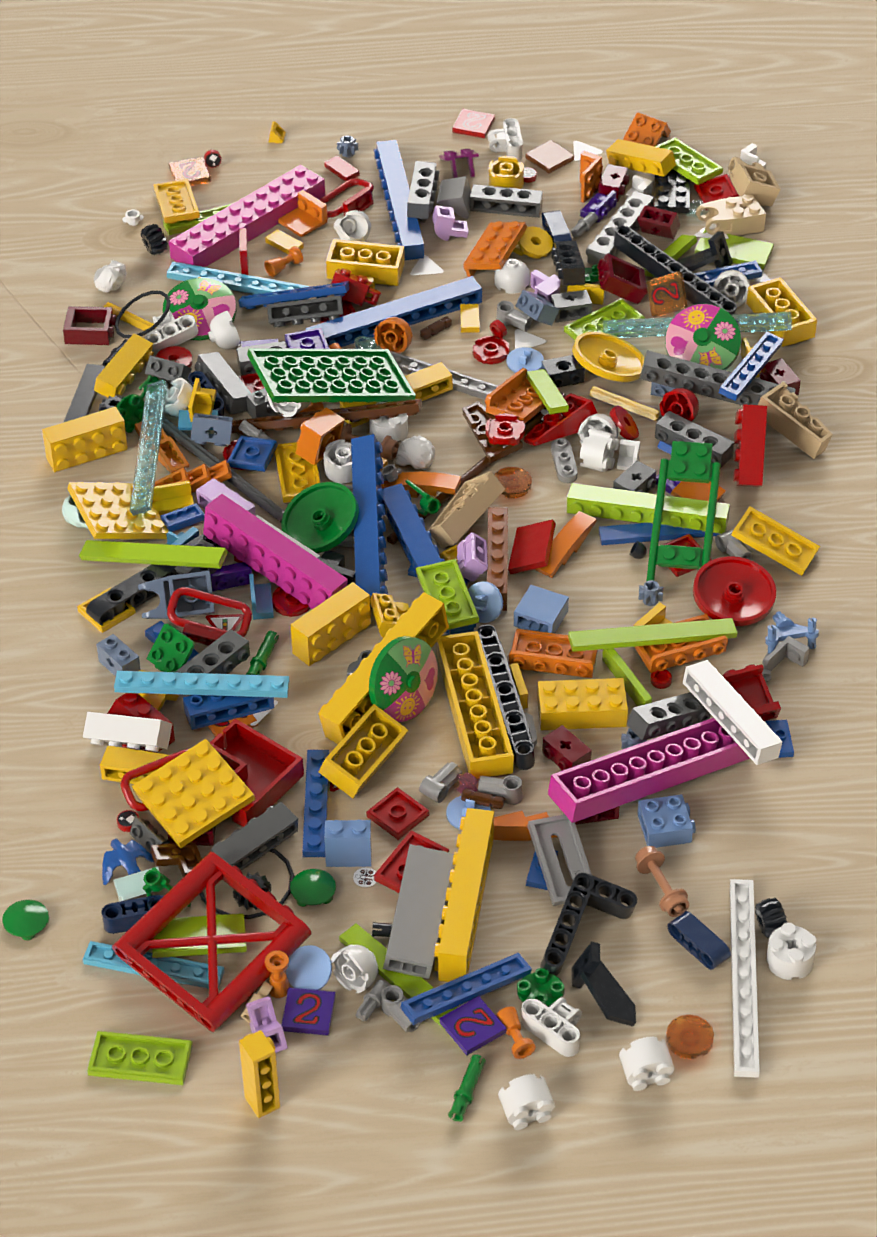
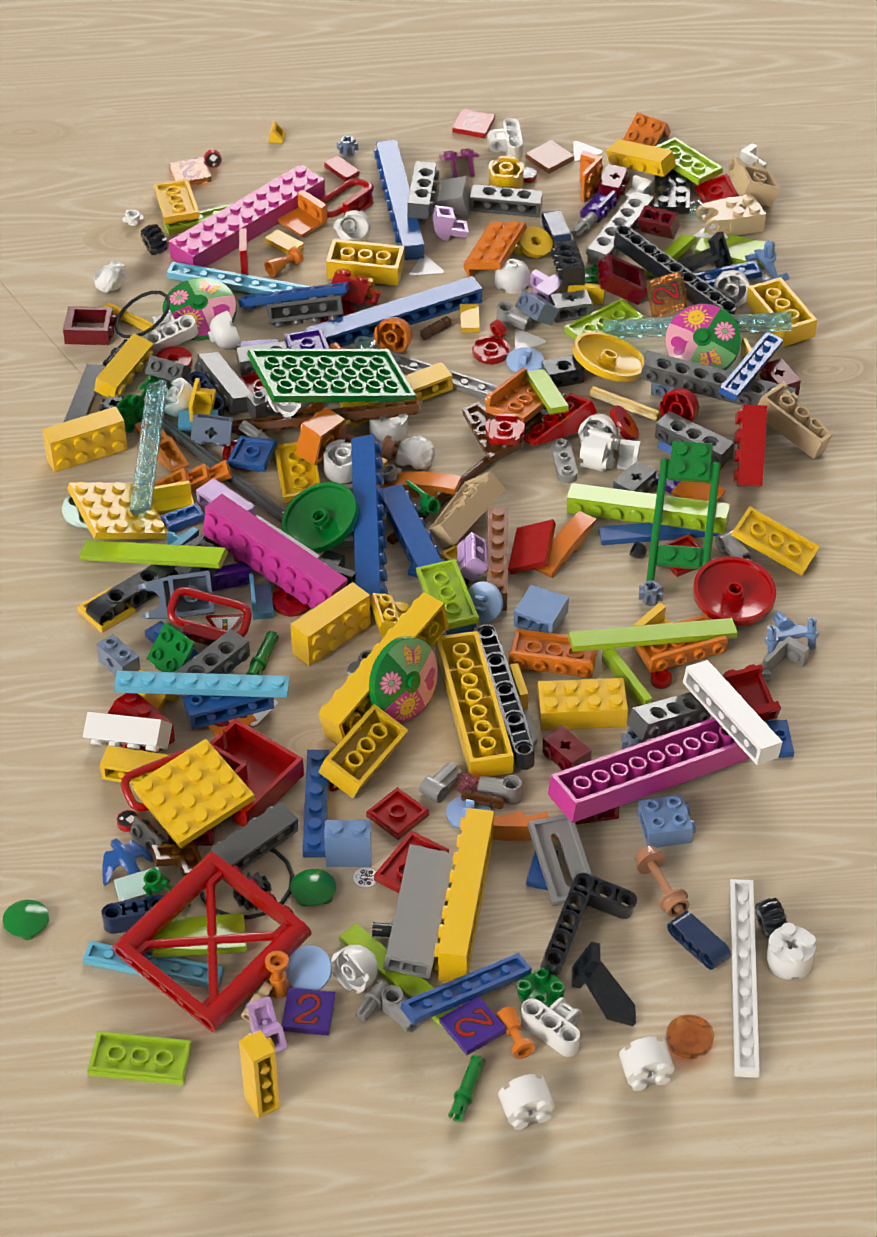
(515, 481): clear orange tile -> none
(767, 257): none -> medium blue axle

